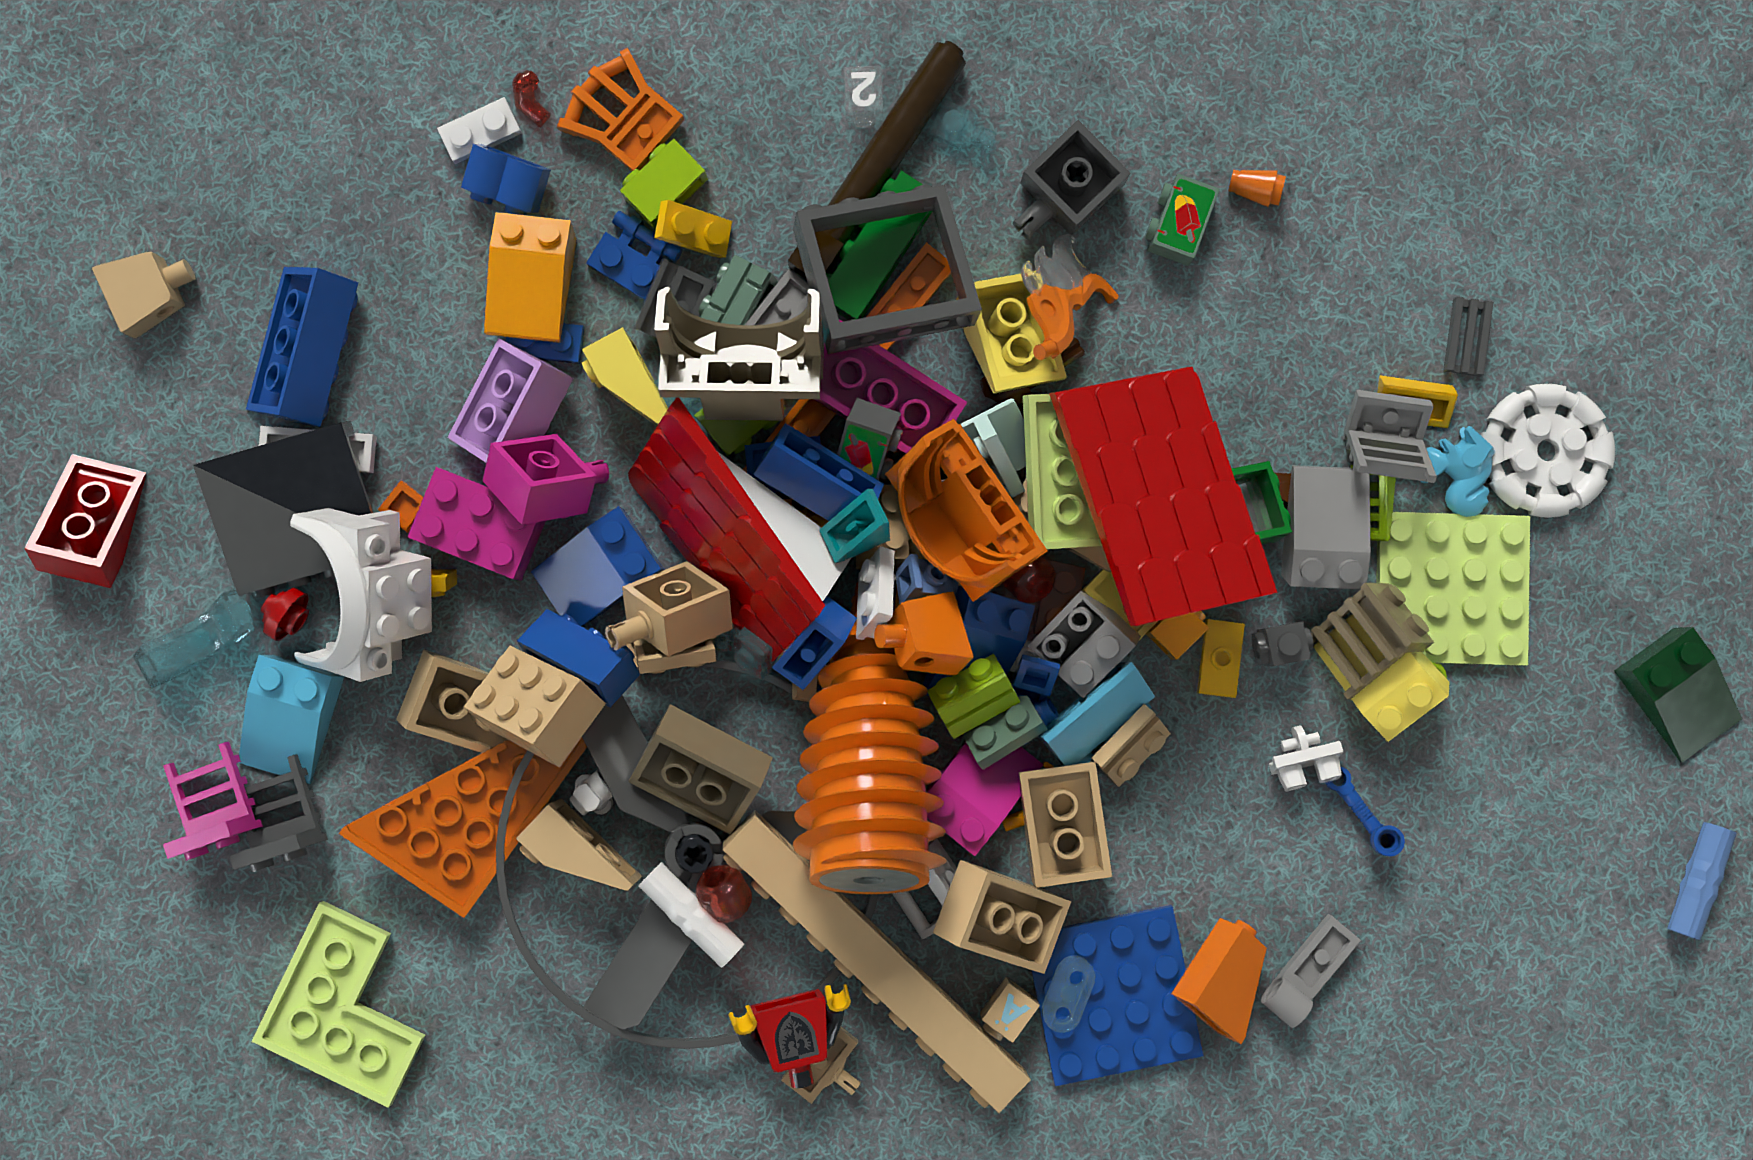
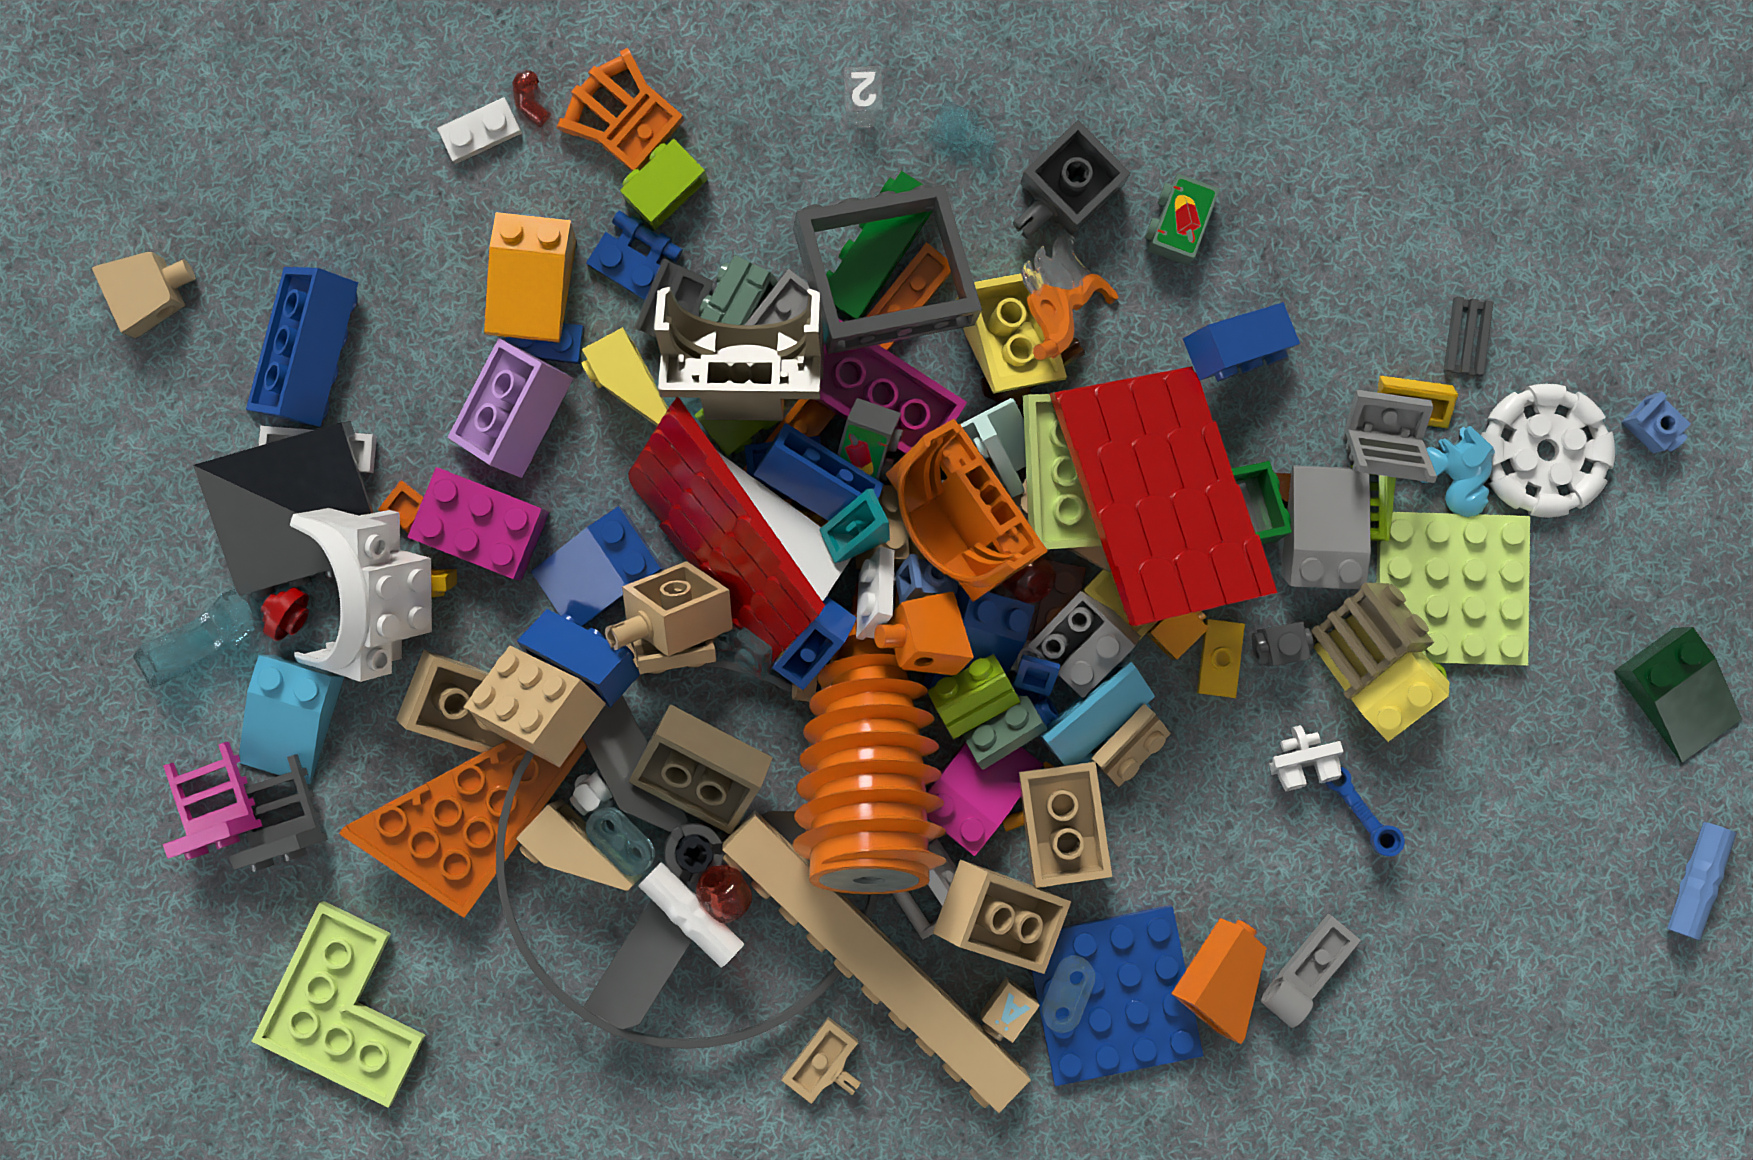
(87, 522): red slope -> none
(505, 178): blue brick -> none
(541, 478): dark pink brick -> none
(619, 844): none -> clear light blue plate
(693, 229): yellow plate -> none
(793, 1031): torso -> none
(890, 144): dark brown brick -> none
(1241, 343): none -> blue brick
(1258, 185): orange cone -> none
(1646, 426): none -> medium blue brick

